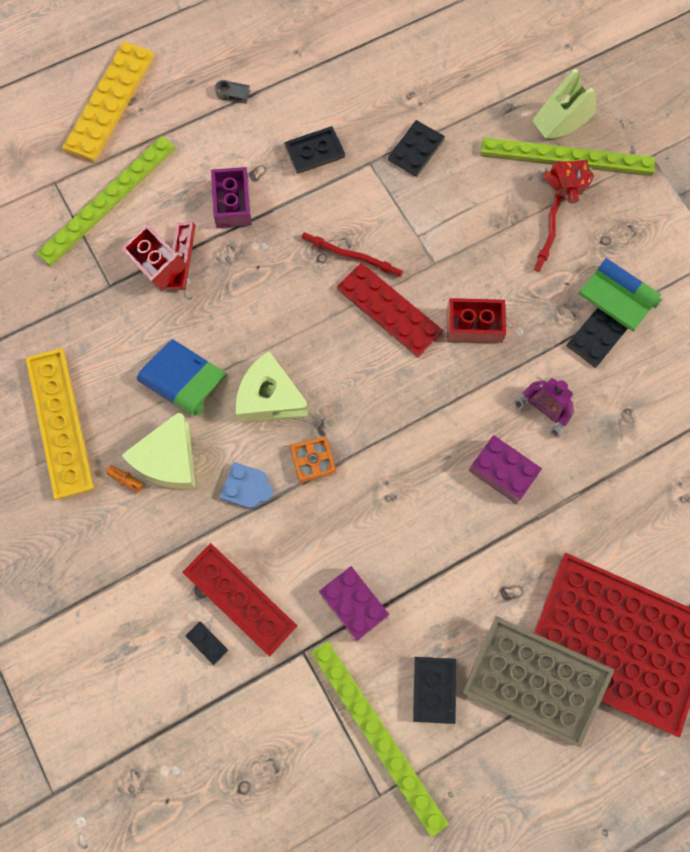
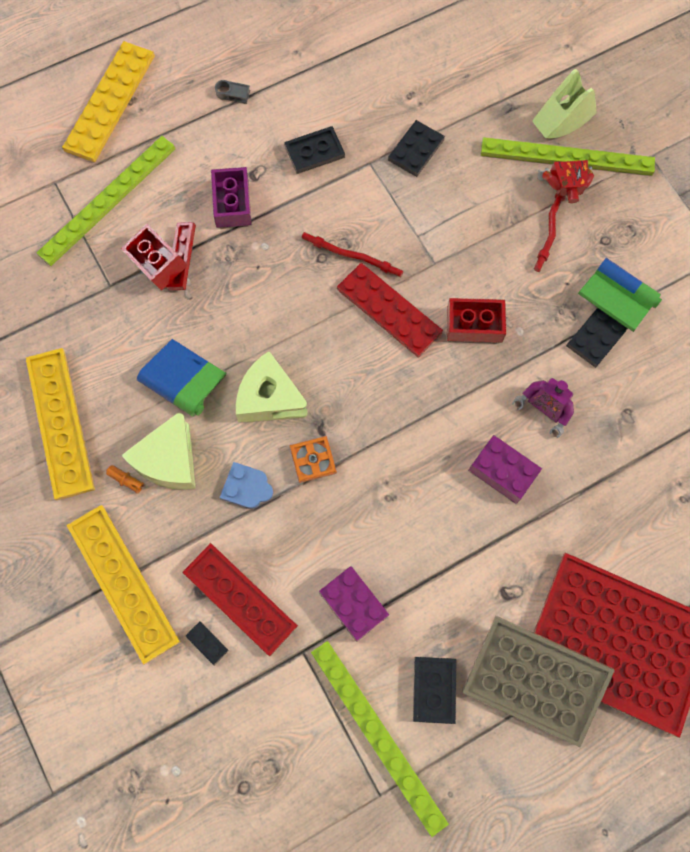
(123, 584): none -> yellow plate

